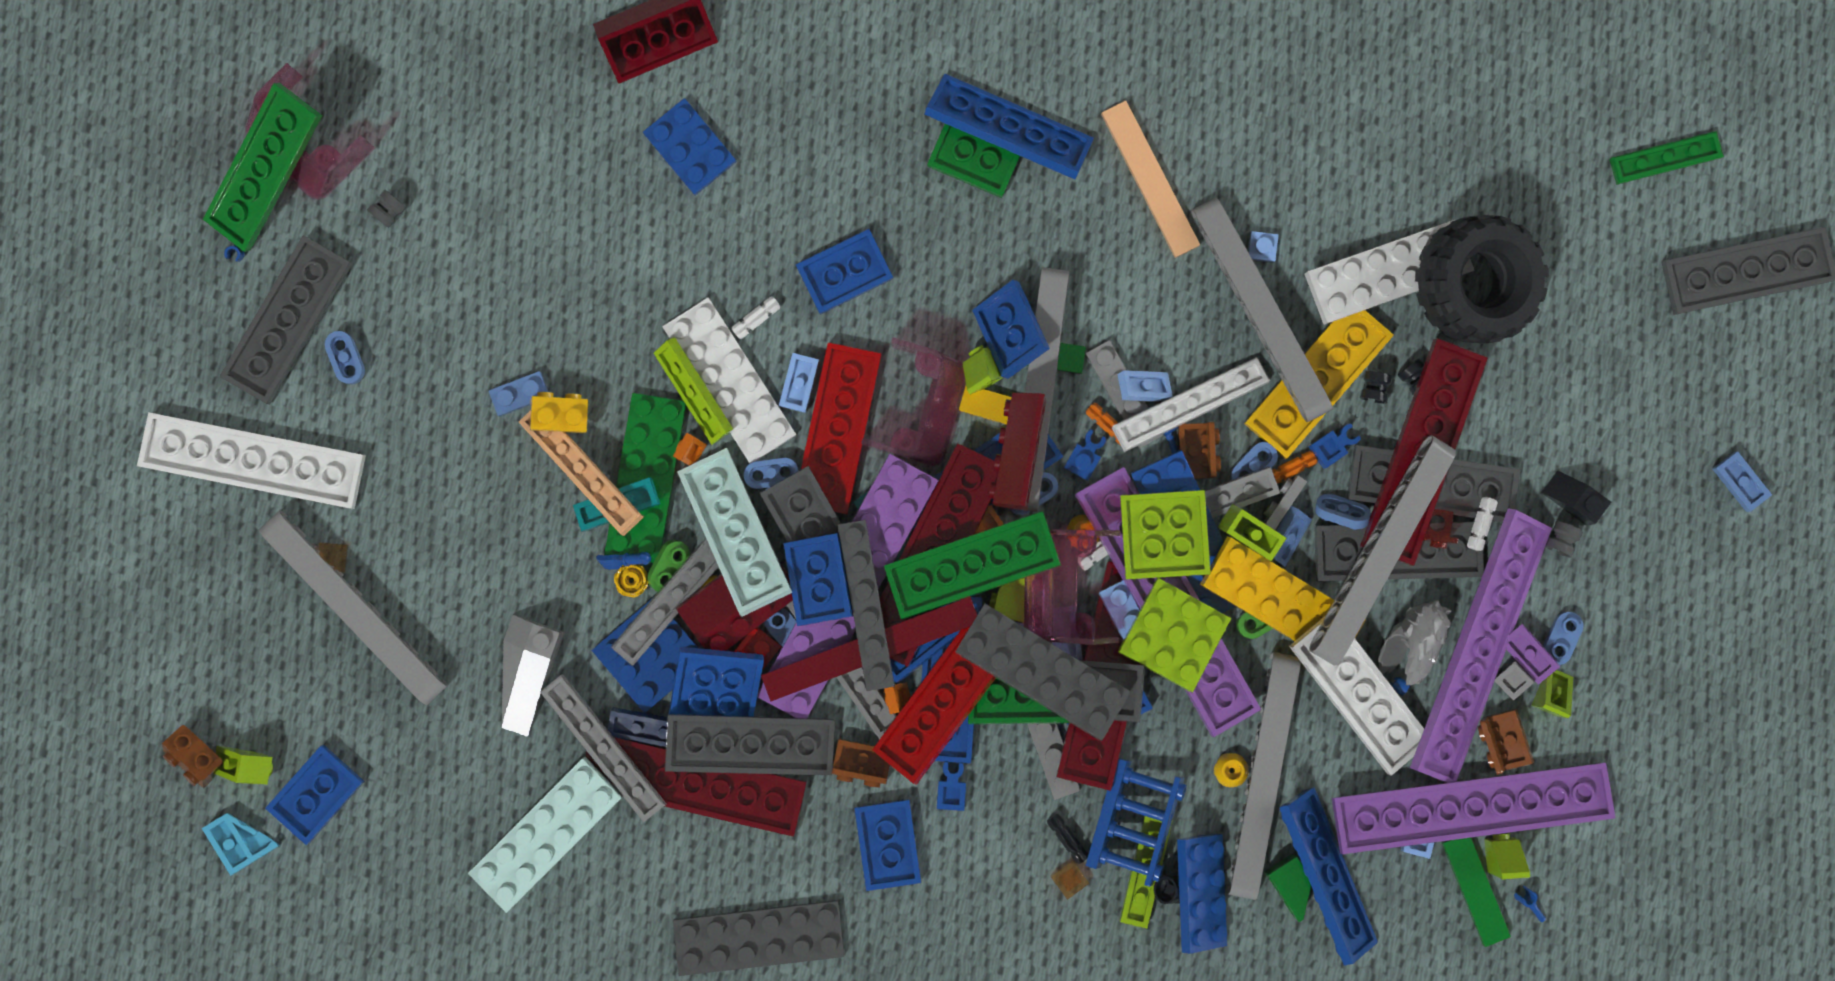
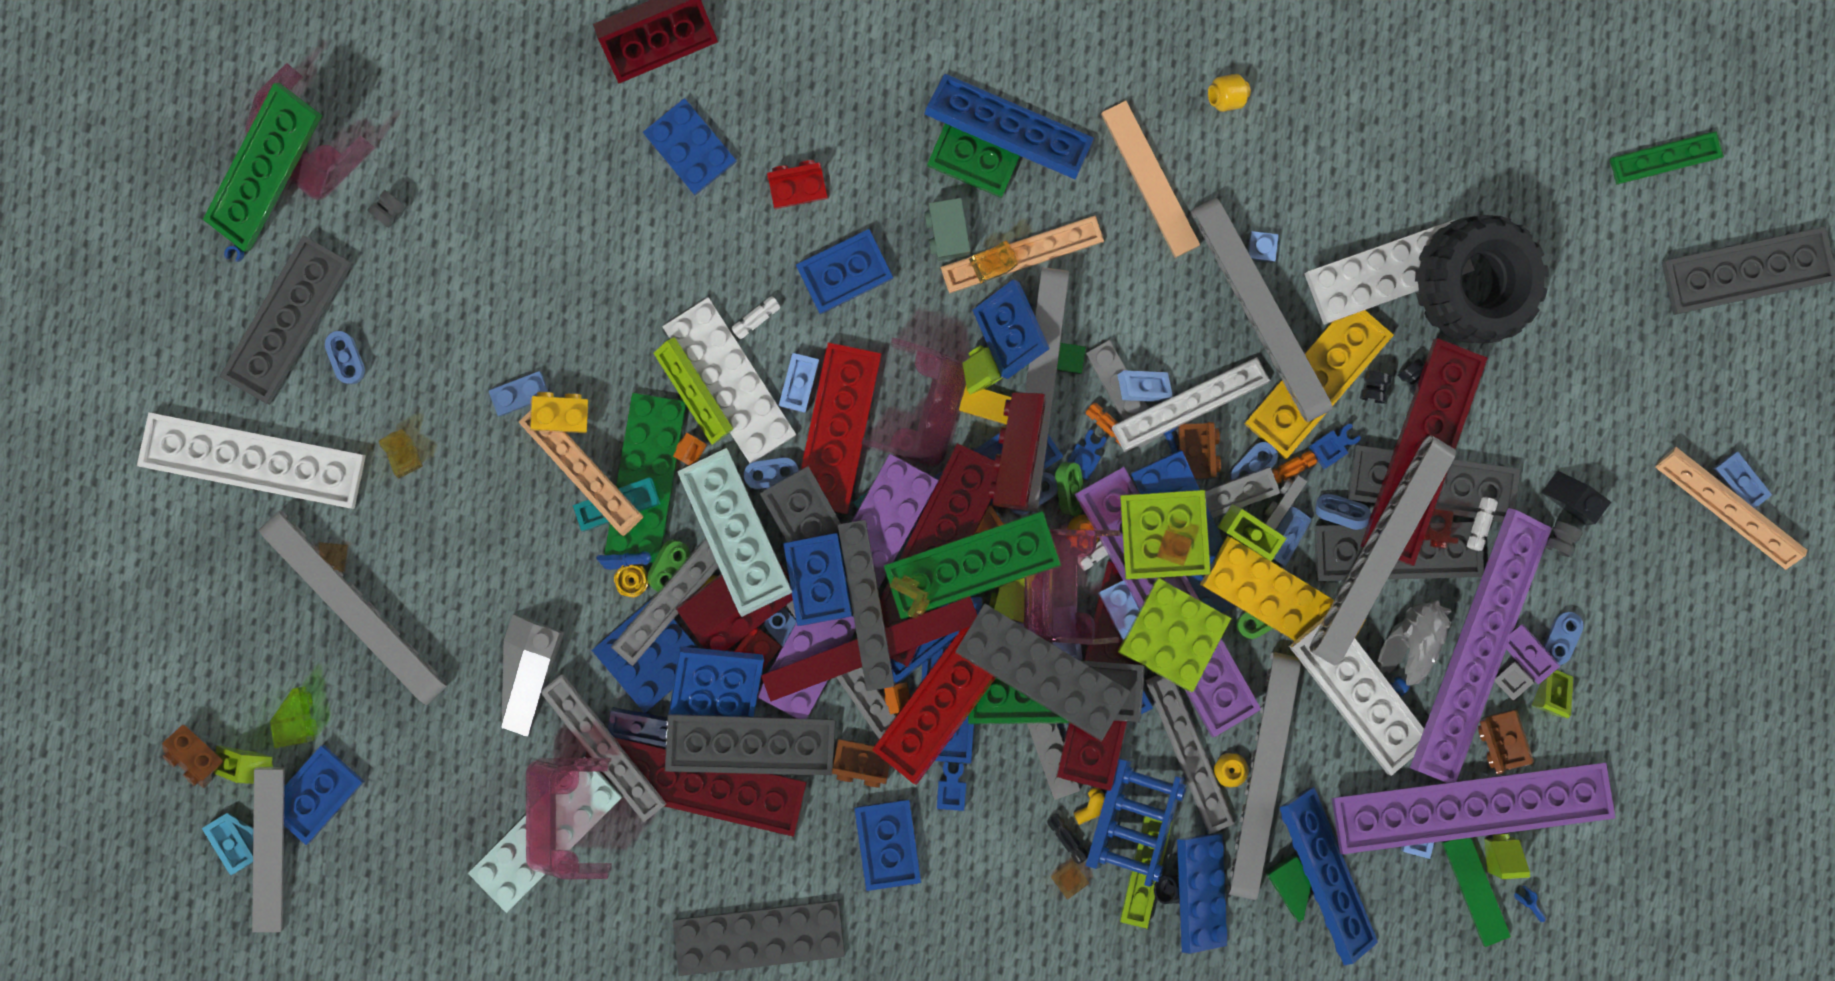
(268, 849): none -> light grey tile
(293, 719): none -> clear neon green slope
(401, 453): none -> clear yellow bracket
(543, 781): none -> clear pink windscreen
(797, 184): none -> red bracket
(910, 588): none -> clear yellow bracket
(948, 229): none -> sand green piece
(994, 262): none -> clear yellow bracket
(1031, 251): none -> light nougat tile
(1069, 483): none -> bright green plate
(1093, 808): none -> yellow arm
(1174, 548): none -> clear orange tile
(1190, 753): none -> light grey tile
(1229, 92): none -> yellow head
(1731, 508): none -> light nougat tile

